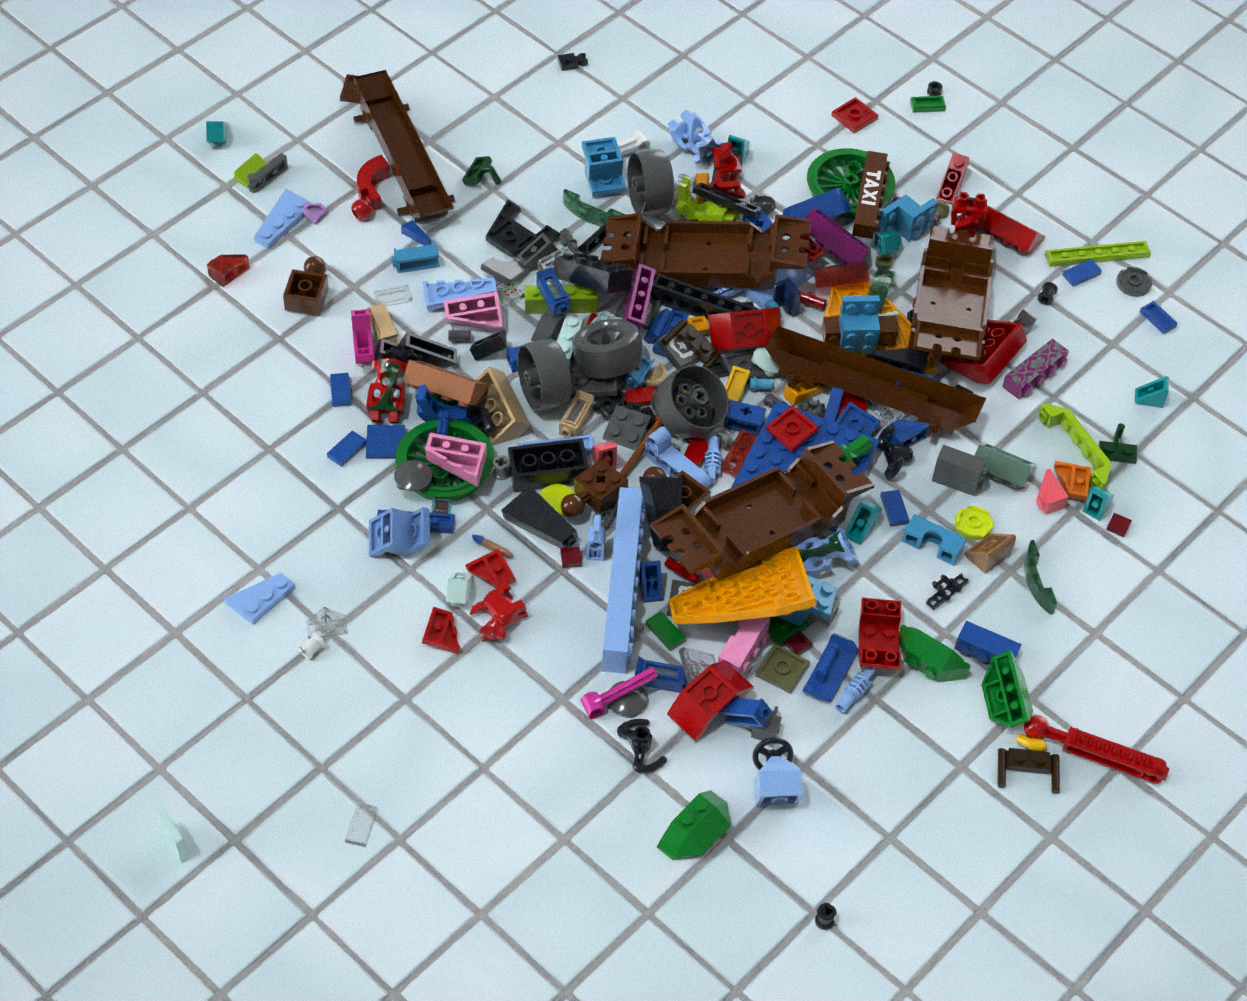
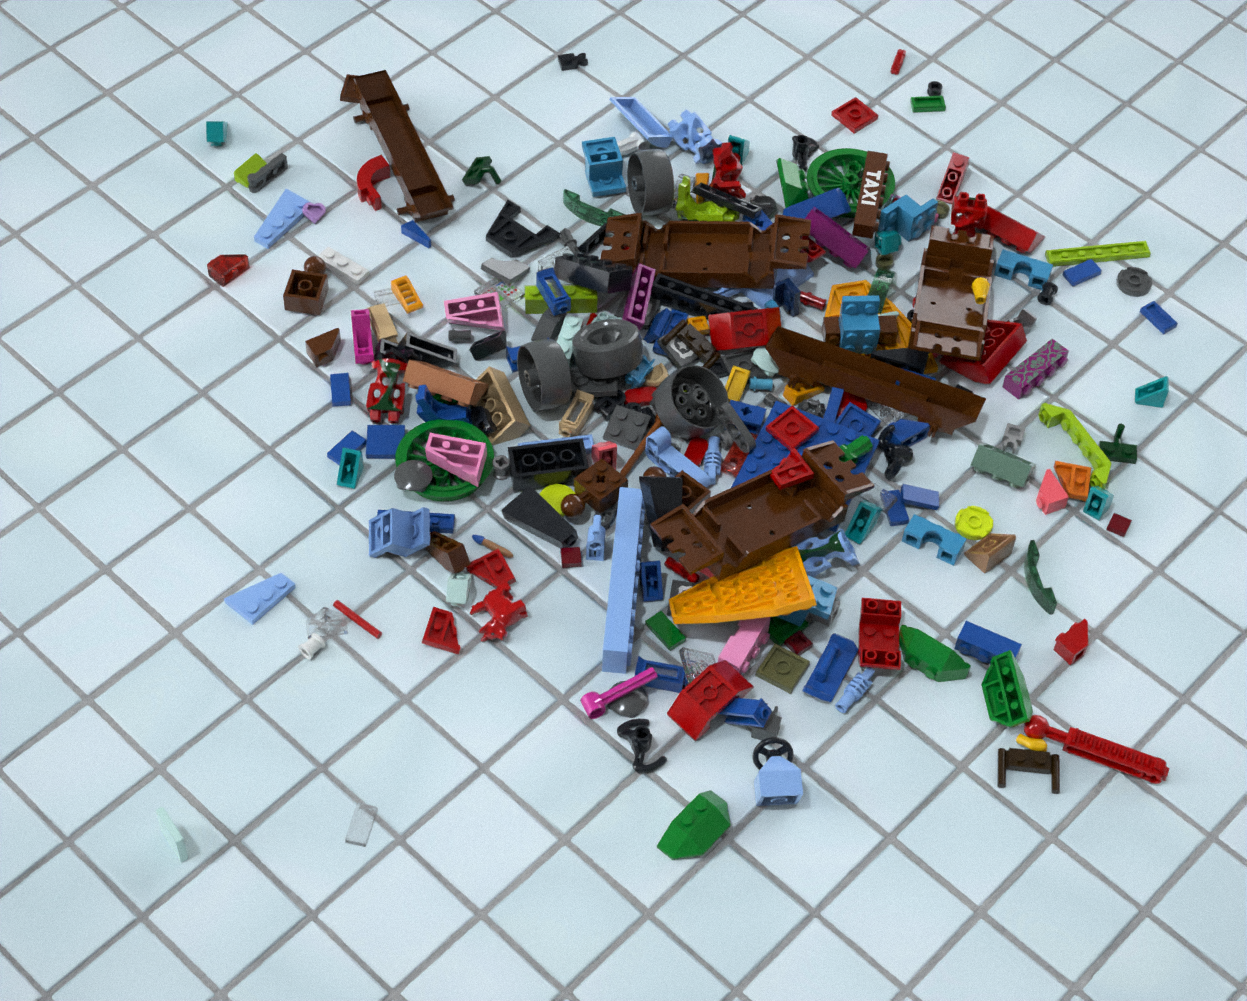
(323, 347): none -> reddish brown slope
(344, 266): none -> white plate
(350, 468): none -> teal slope
(357, 619): none -> red bar
(362, 209): red piece -> none
(402, 284): none -> light orange slope
(416, 258): dark azure window -> none
(439, 292): light blue wing -> none
(441, 505): clear light blue tile -> none
(443, 423): blue axle -> none
(448, 552): none -> reddish brown slope
(538, 249): dark grey slope -> none
(643, 120): none -> light blue slope
(741, 436): none -> dark grey beam
(791, 471): none -> red wing
(792, 182): none -> green wedge
(801, 148): none -> black piece
(825, 916): black bush -> none
(841, 274): clear red brick -> none
(879, 497): none -> clear tile
(898, 61): none -> red axle
(919, 497): none -> tile
(941, 591): black piece -> none
(959, 470): dark grey brick -> none
(980, 289): none -> yellow cone
(1012, 263): none -> dark azure arch
(1012, 437): none -> light grey plate
(1073, 643): none -> red slope

